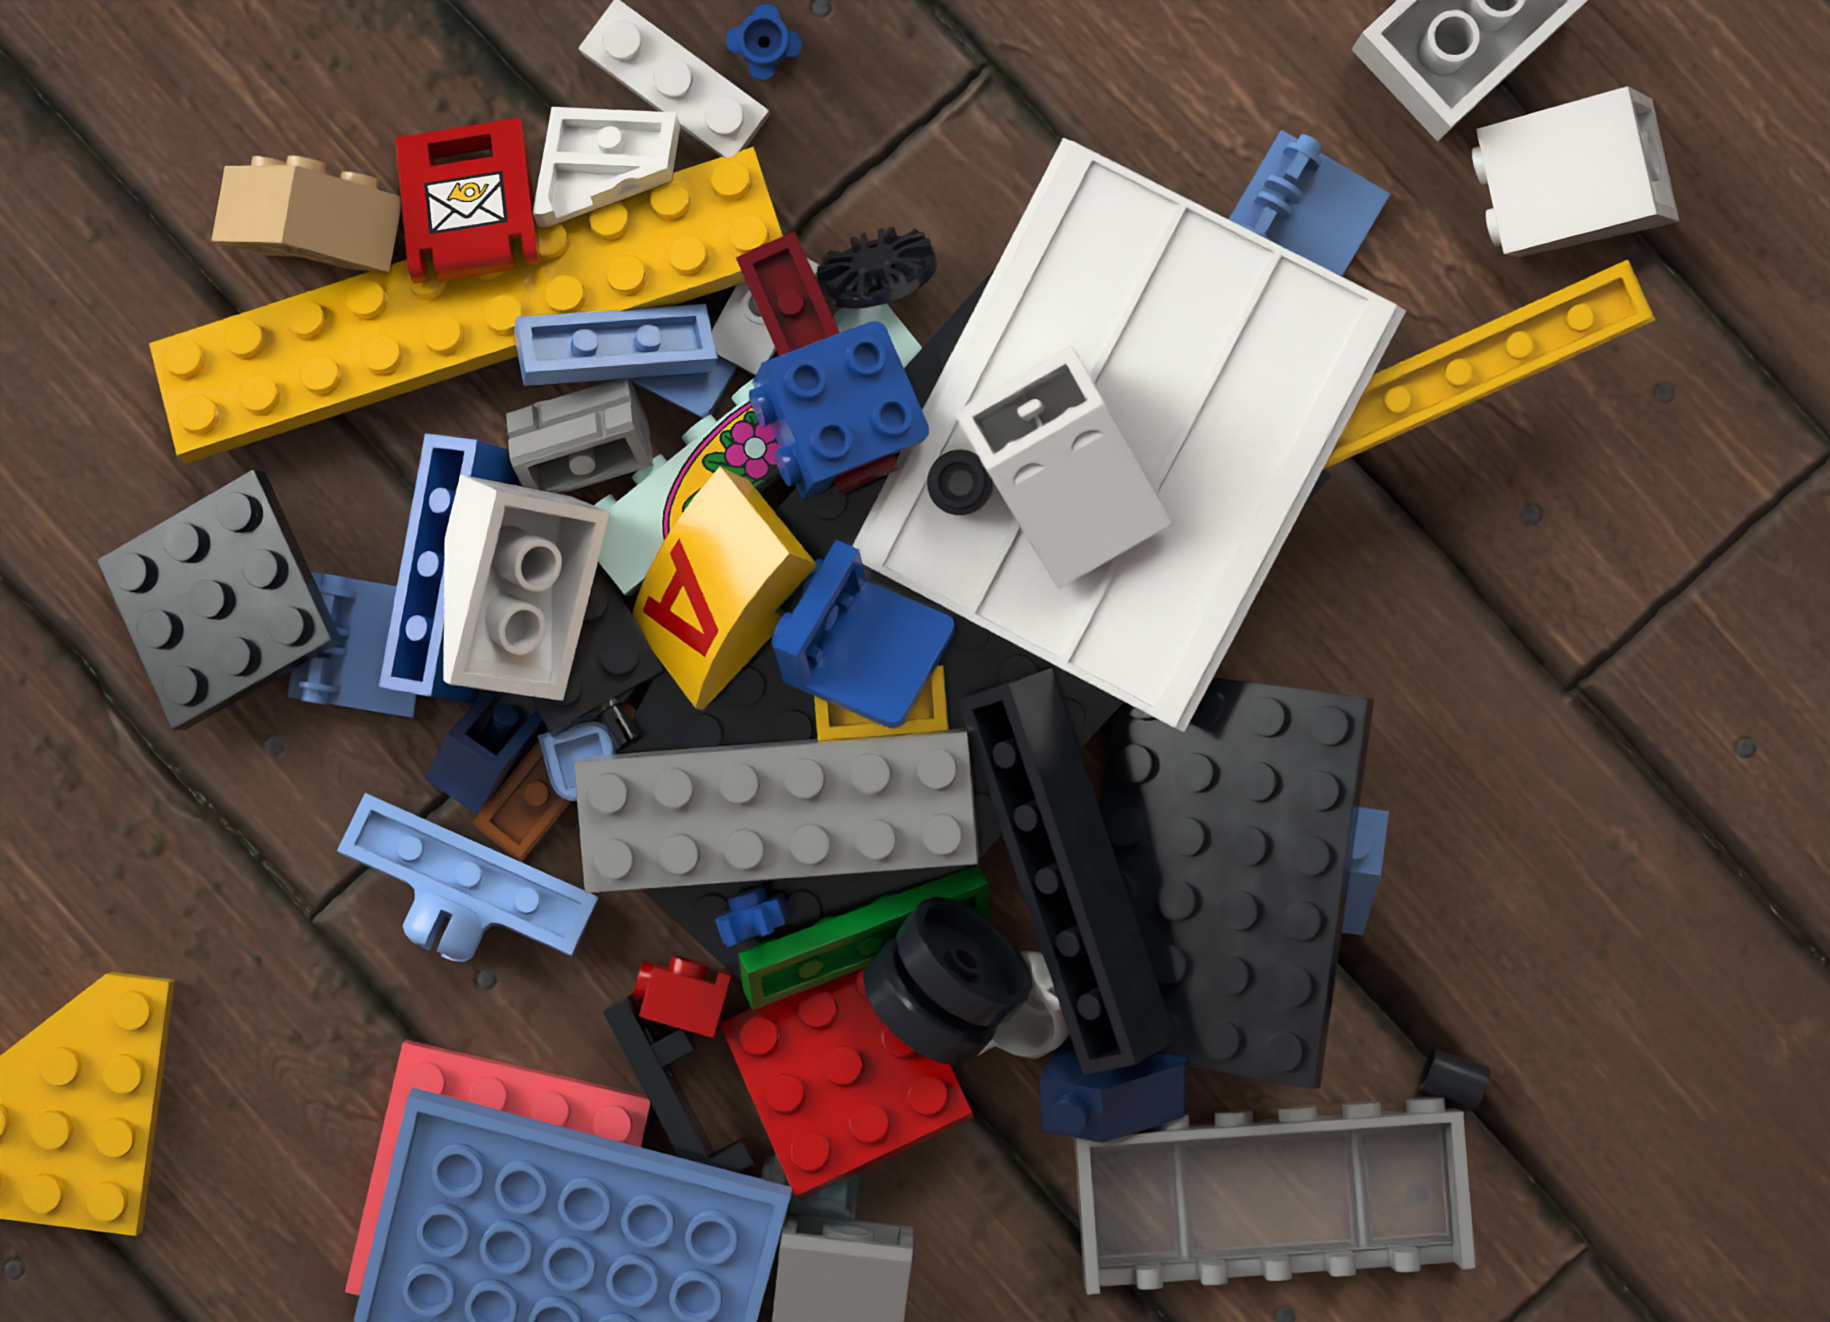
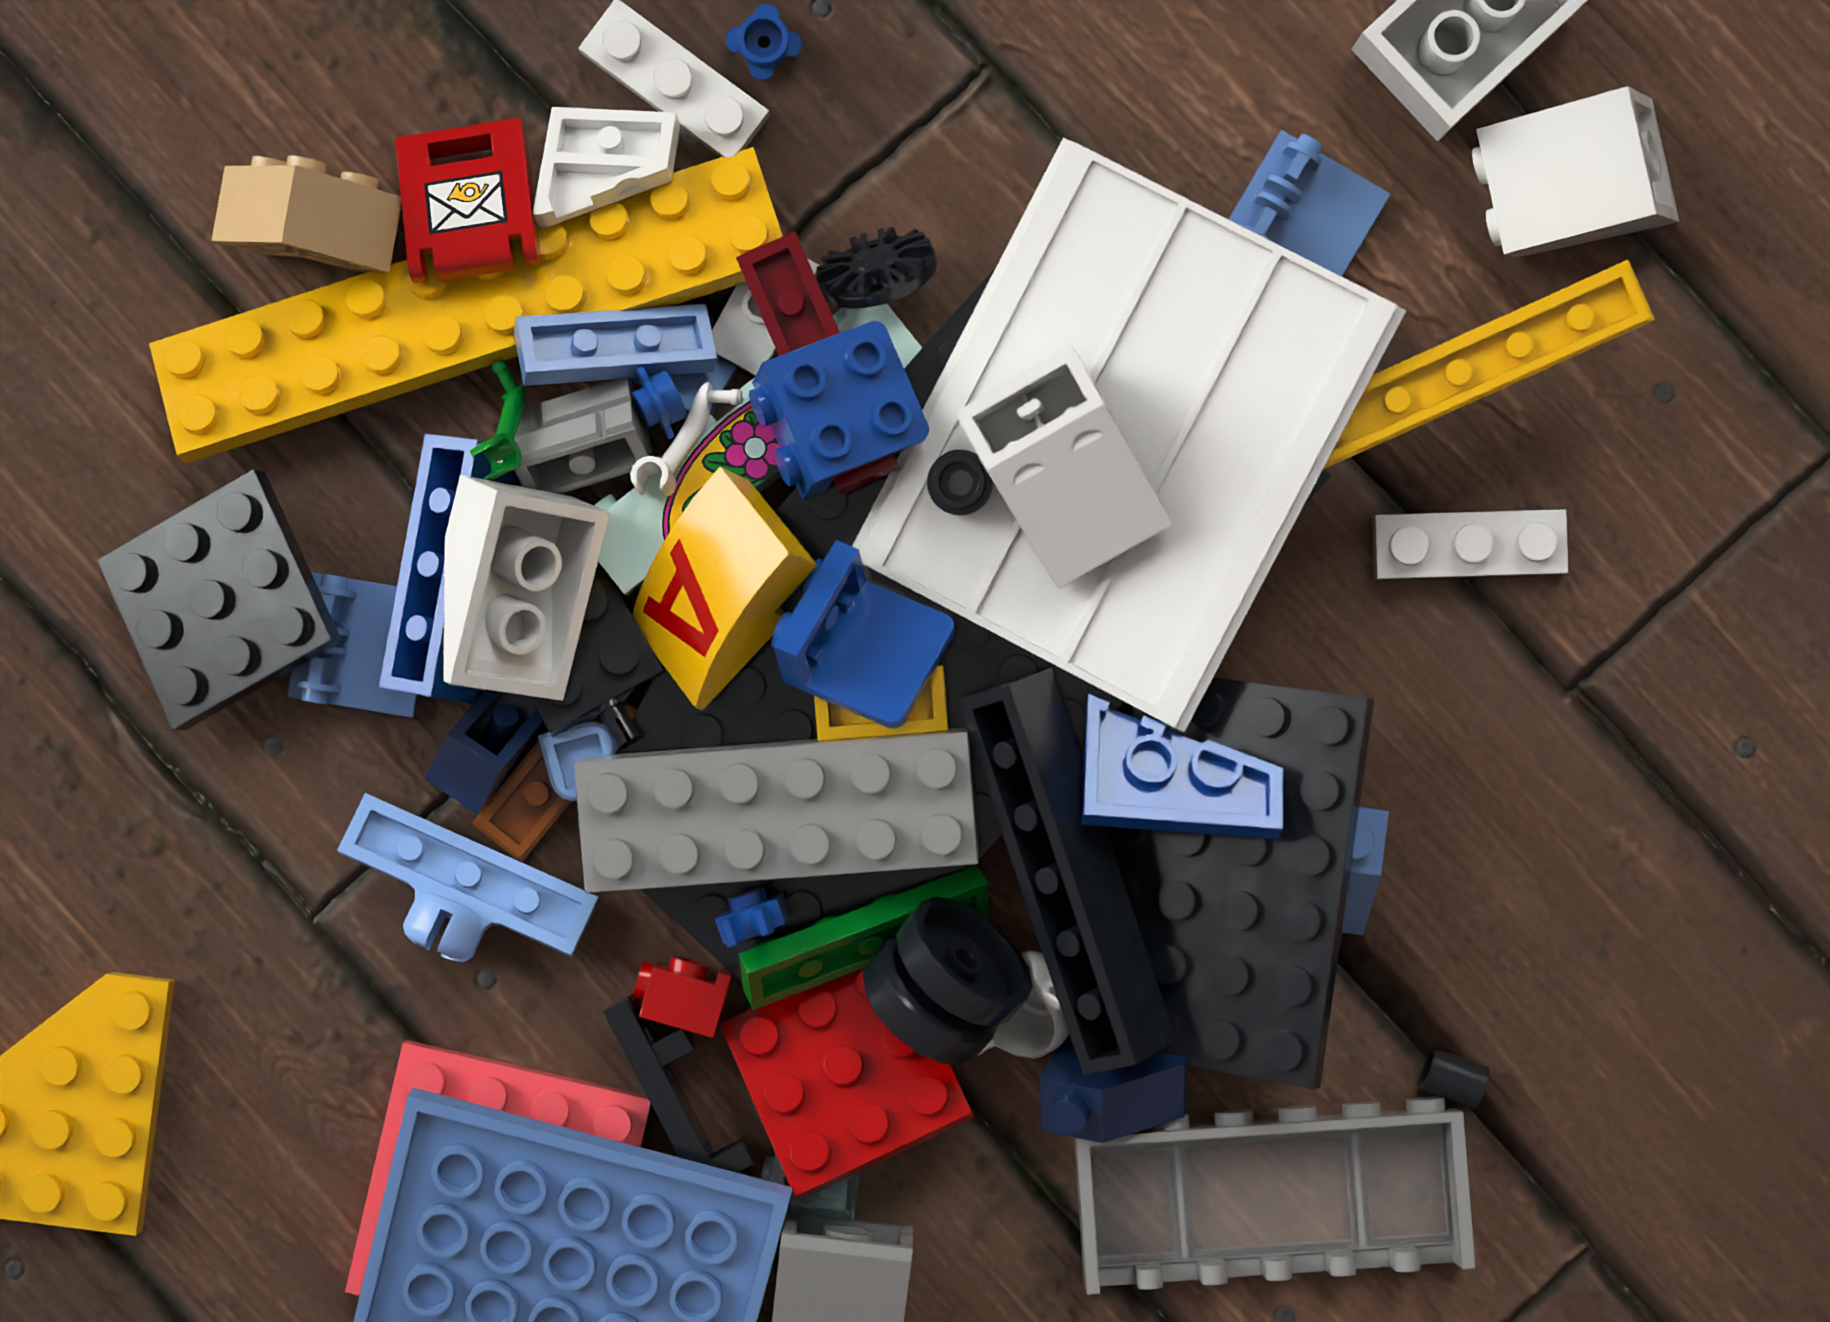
(502, 449): none -> green piece
(659, 401): none -> blue plate
(684, 441): none -> white piece
(1167, 782): none -> wing
(1469, 544): none -> white plate

